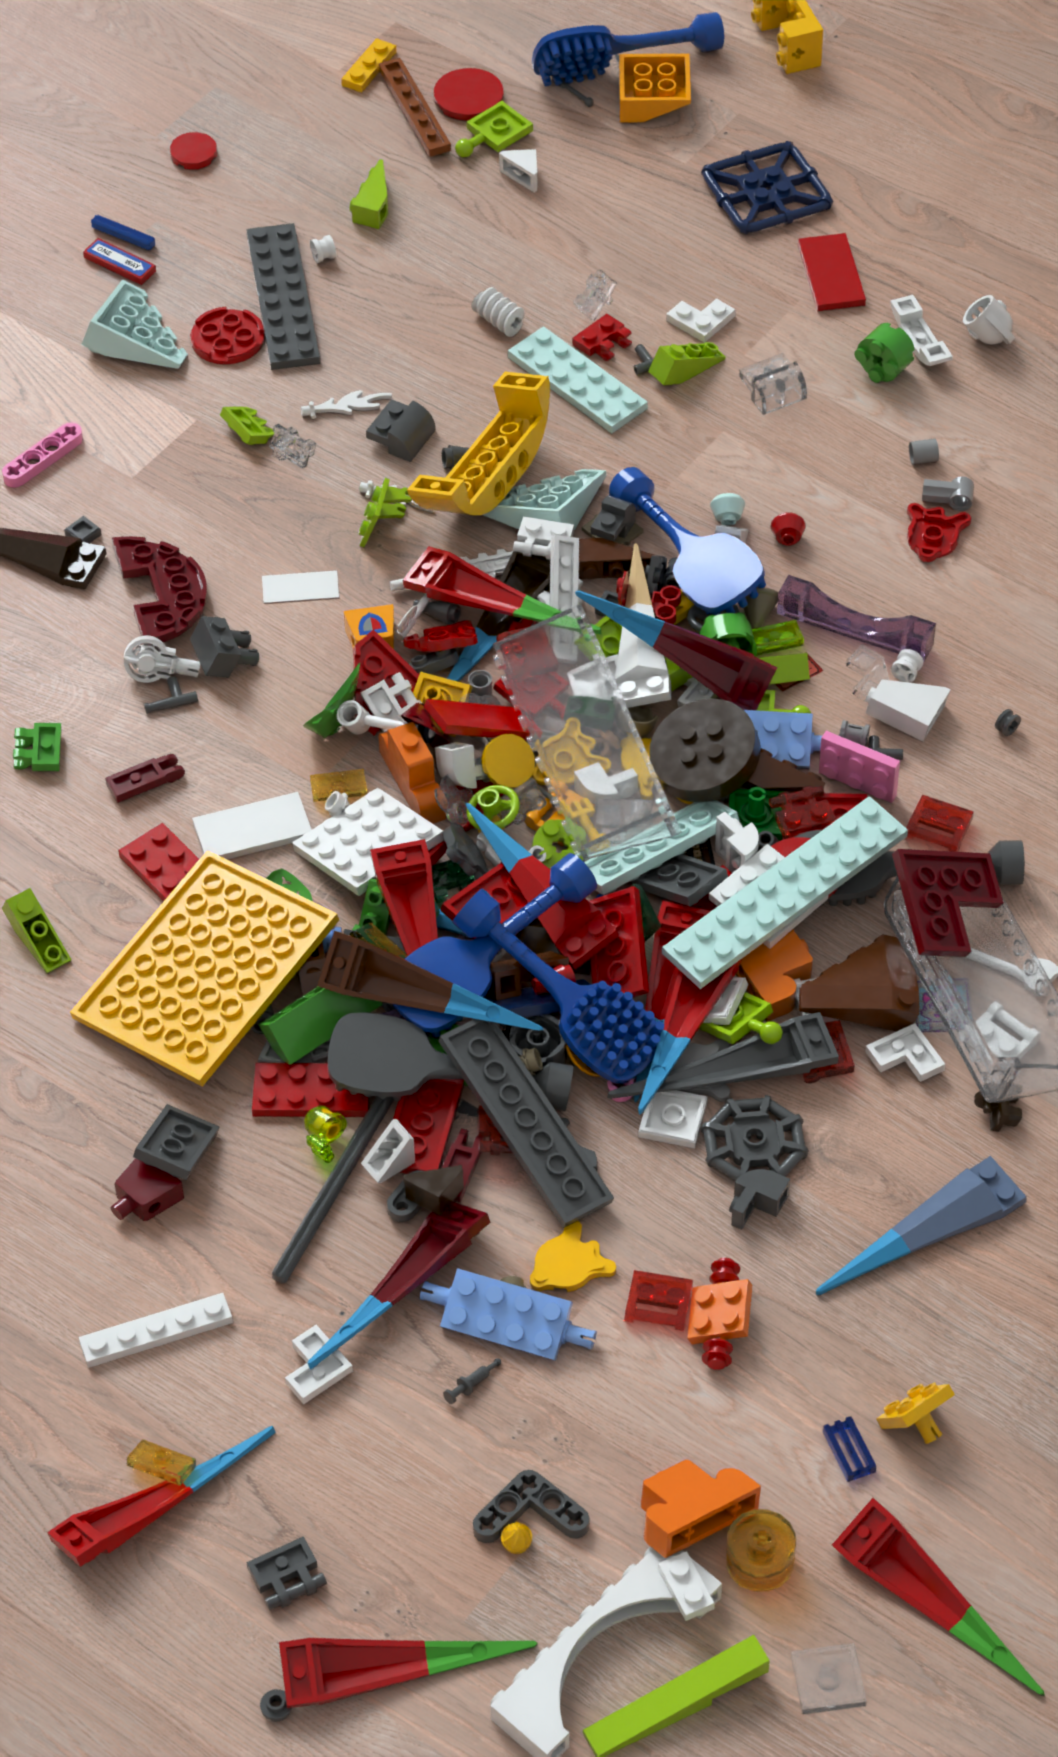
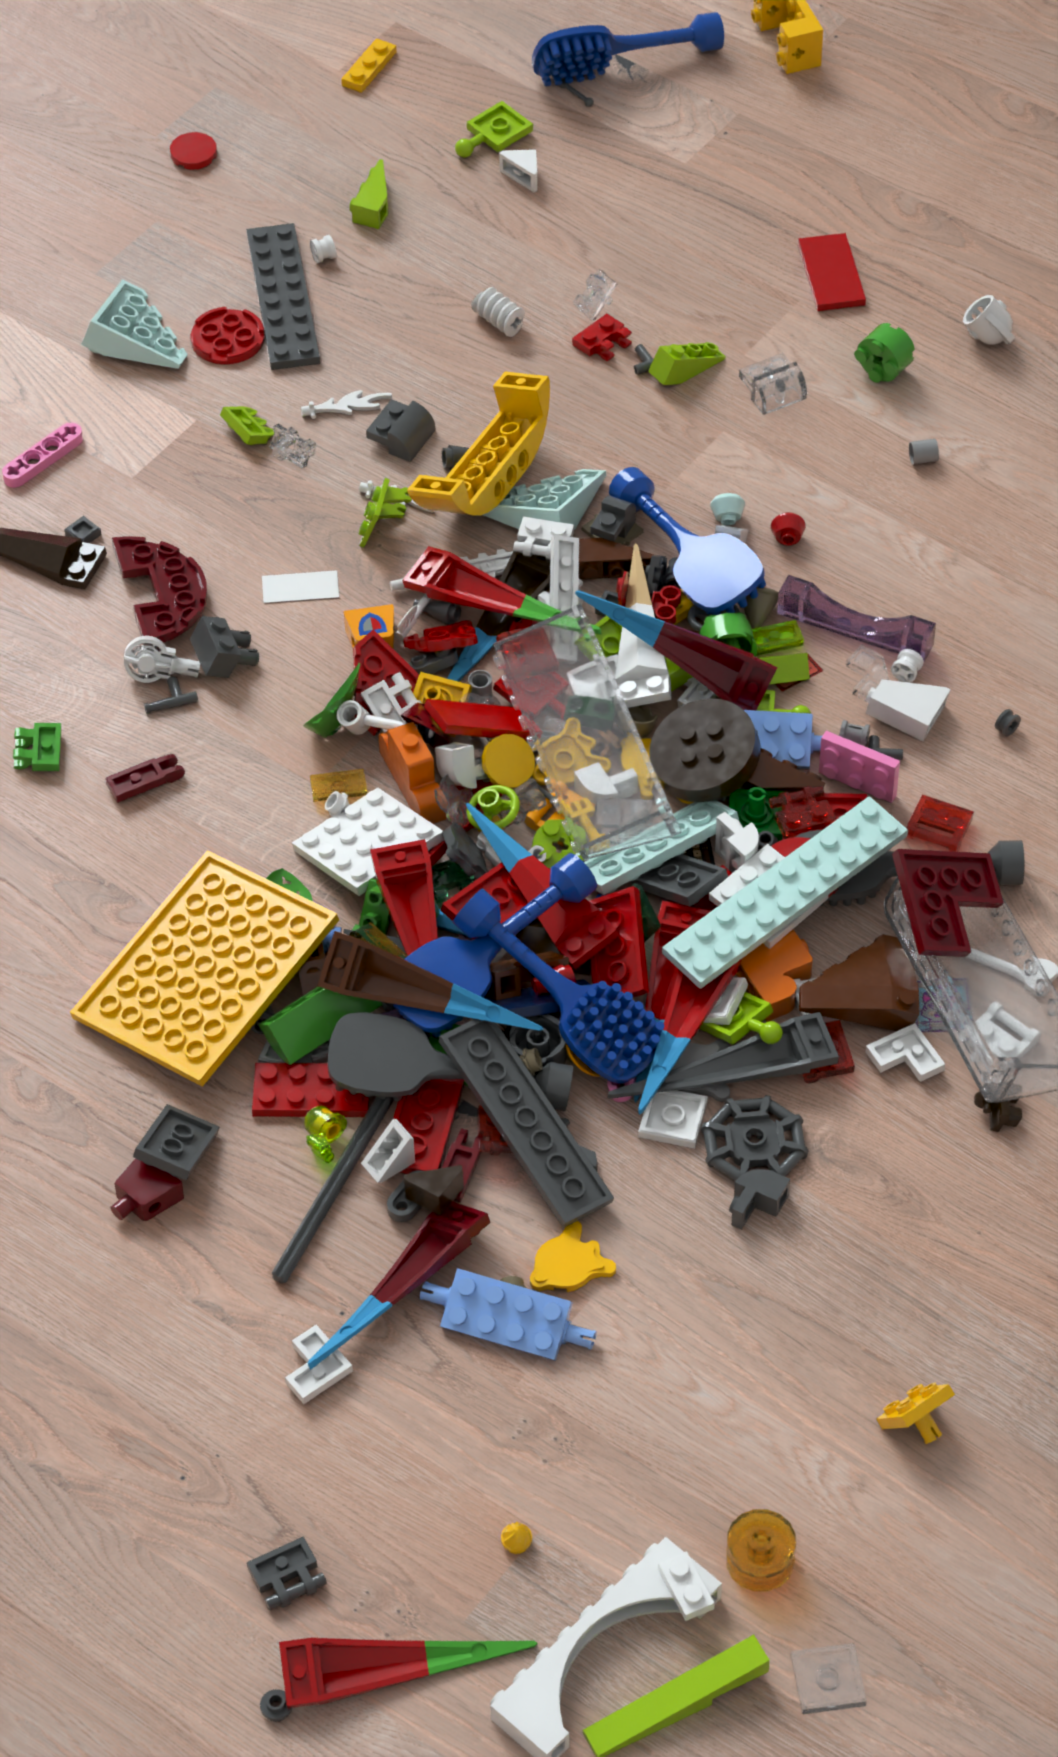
(35, 930): lime slope -> none
(112, 1524): red plate -> none
(119, 261): tile -> none
(123, 232): blue axle -> none
(155, 1330): white plate -> none
(159, 859): red plate -> none
(161, 1462): clear yellow plate -> none
(252, 826): white tile -> none
(414, 107): dark orange plate -> none
(466, 1385): dark grey piece -> none
(467, 93): red tile -> none
(530, 1498): dark grey beam -> none
(578, 379): light aqua plate -> none
(652, 85): light orange slope -> none
(662, 1292): clear red plate -> none
(690, 1505): orange brick -> none
(701, 323): white plate -> none
(720, 1313): orange plate -> none
(754, 184): dark blue plate -> none
(840, 1427): clear blue tile -> none
(894, 1558): red plate -> none
(909, 318): white slope -> none
(933, 533): red tile -> none
(955, 493): light grey piece -> none
(963, 1204): sand blue plate -> none

